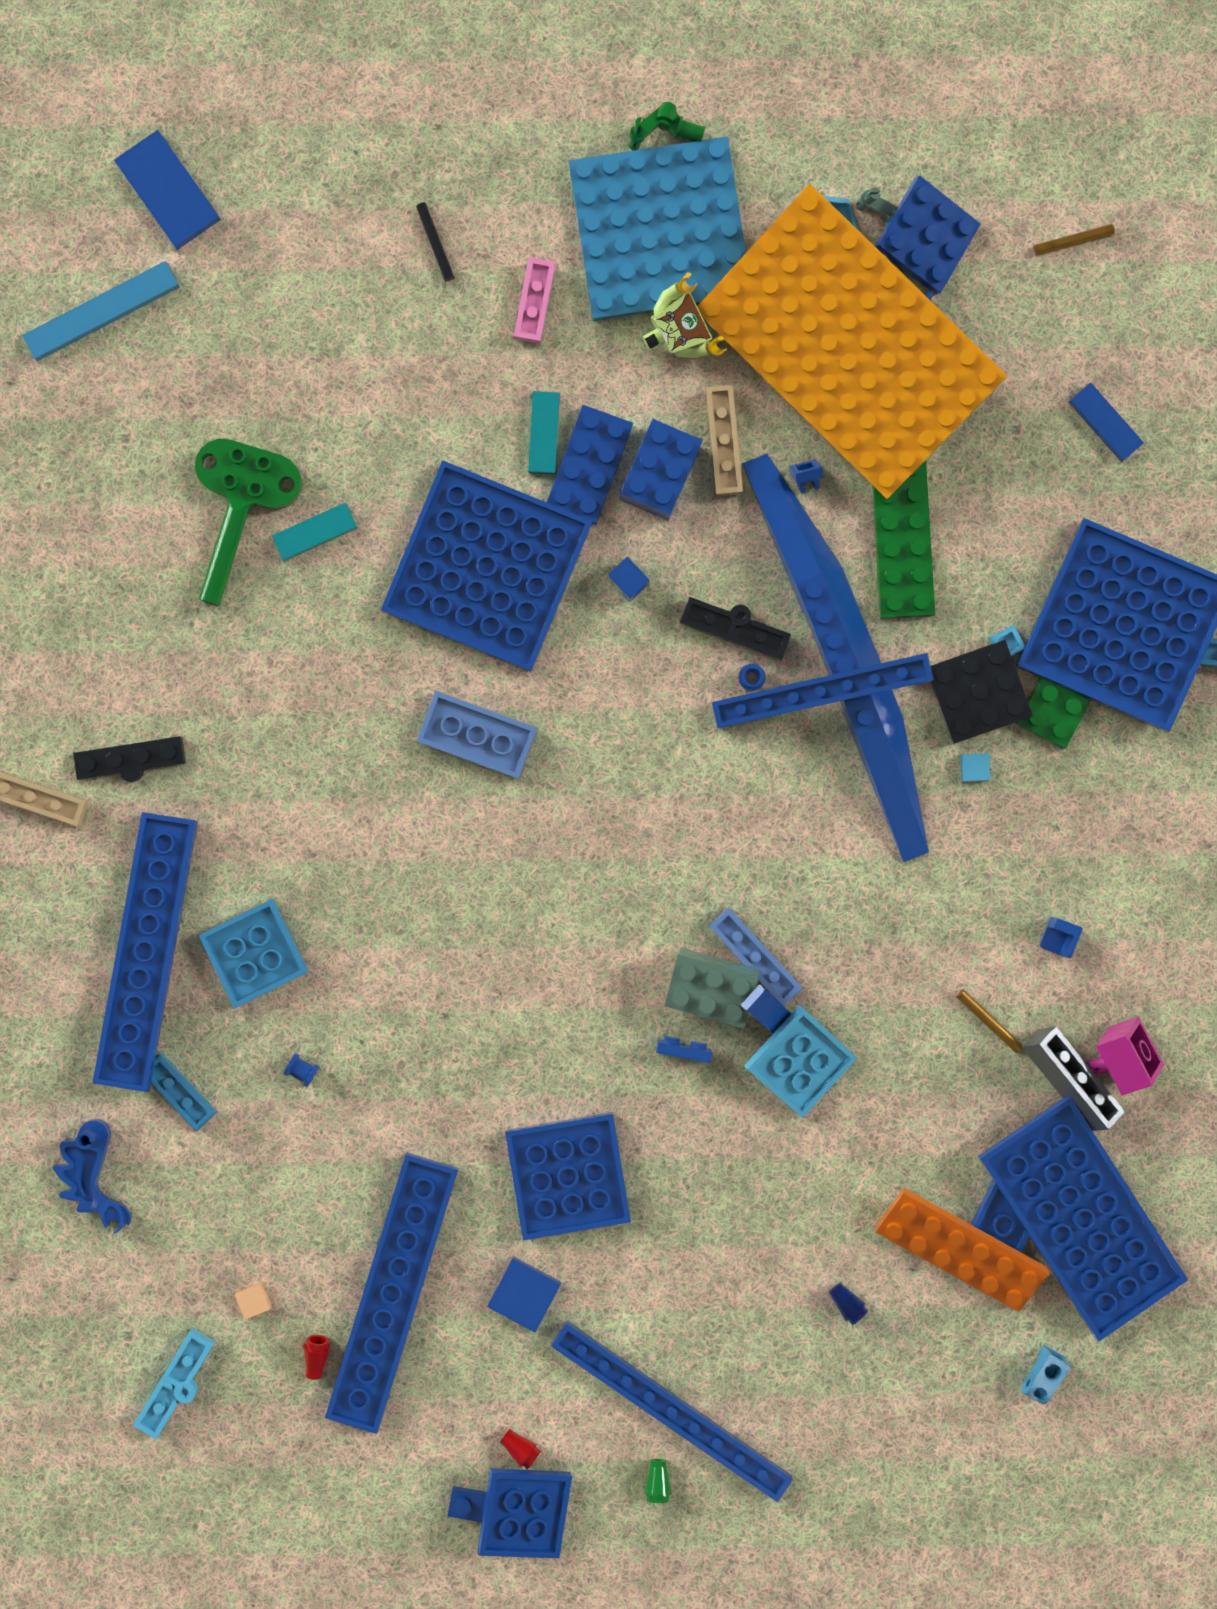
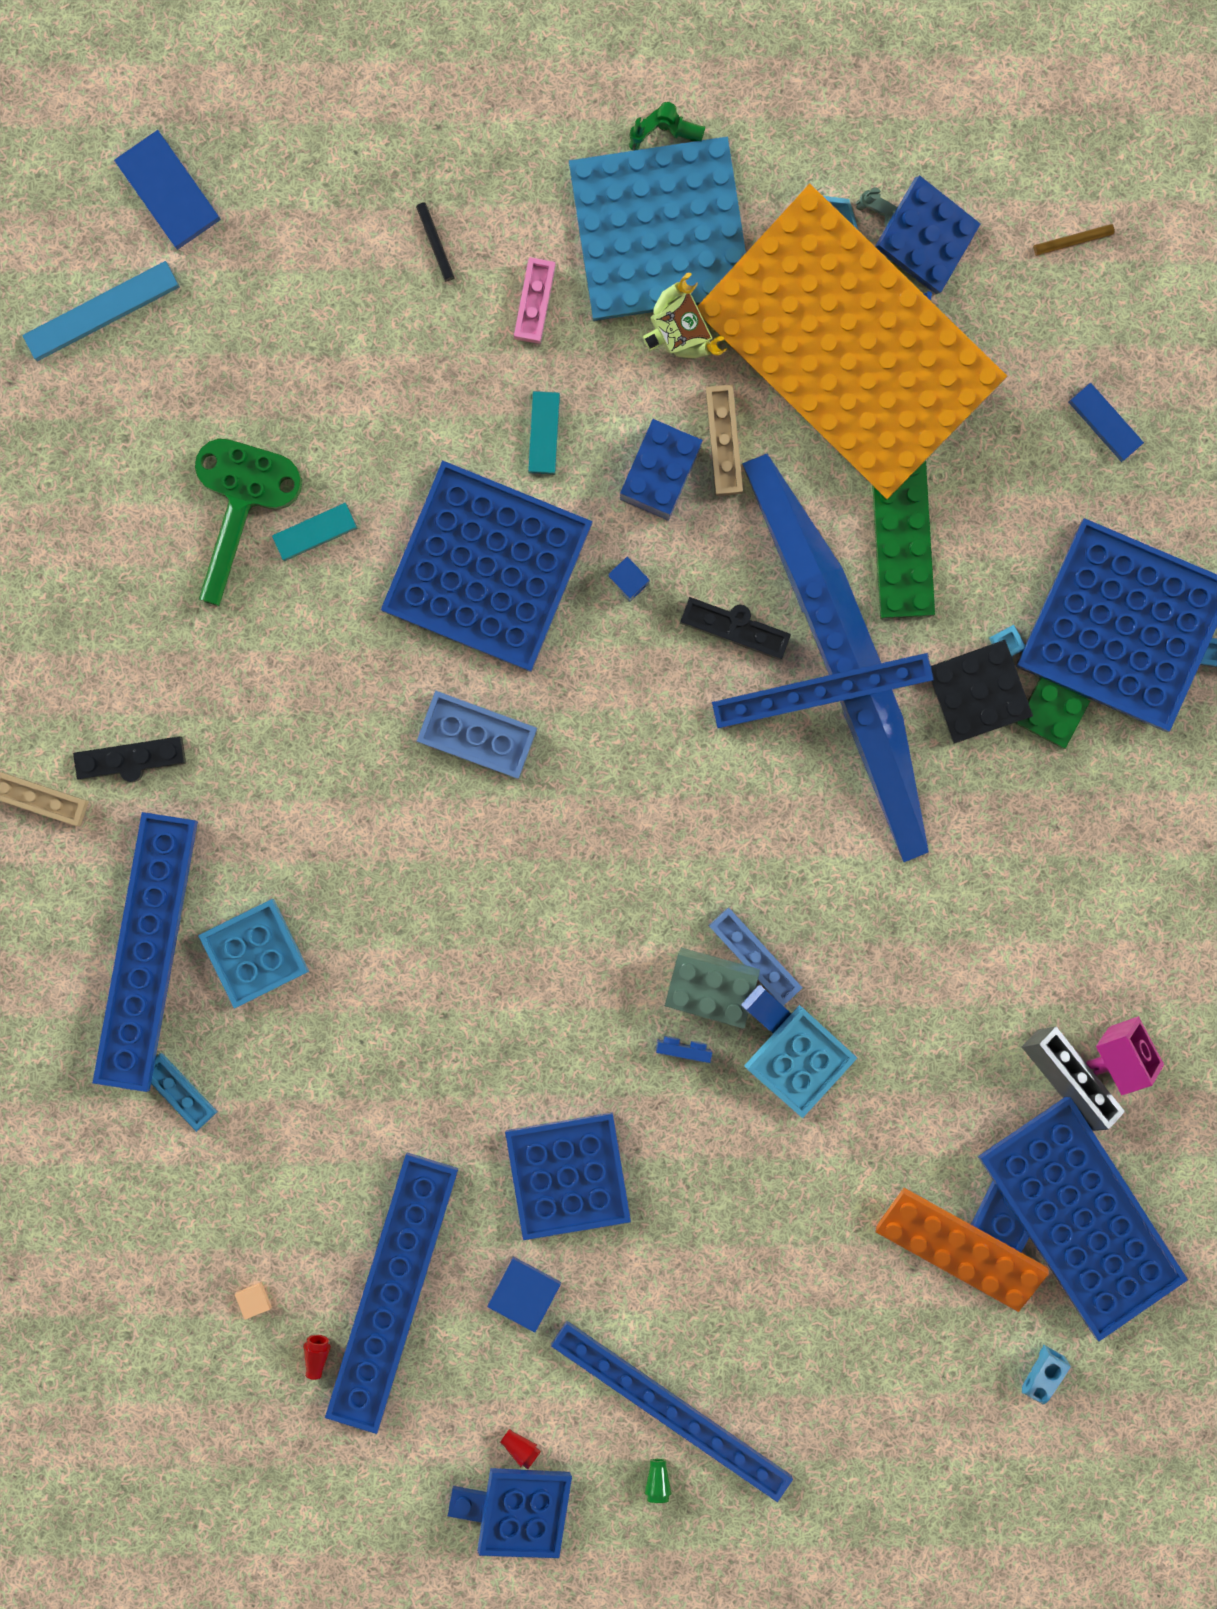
(85, 1161): blue animal -> none
(176, 1384): medium azure hinge -> none
(301, 1070): blue bush -> none
(590, 463): blue plate -> none
(751, 668): blue plate -> none
(806, 472): blue tile -> none
(848, 1304): clear blue cone -> none
(975, 767): medium azure tile -> none
(989, 1021): pearl gold bar -> none
(1060, 937): blue panel -> none

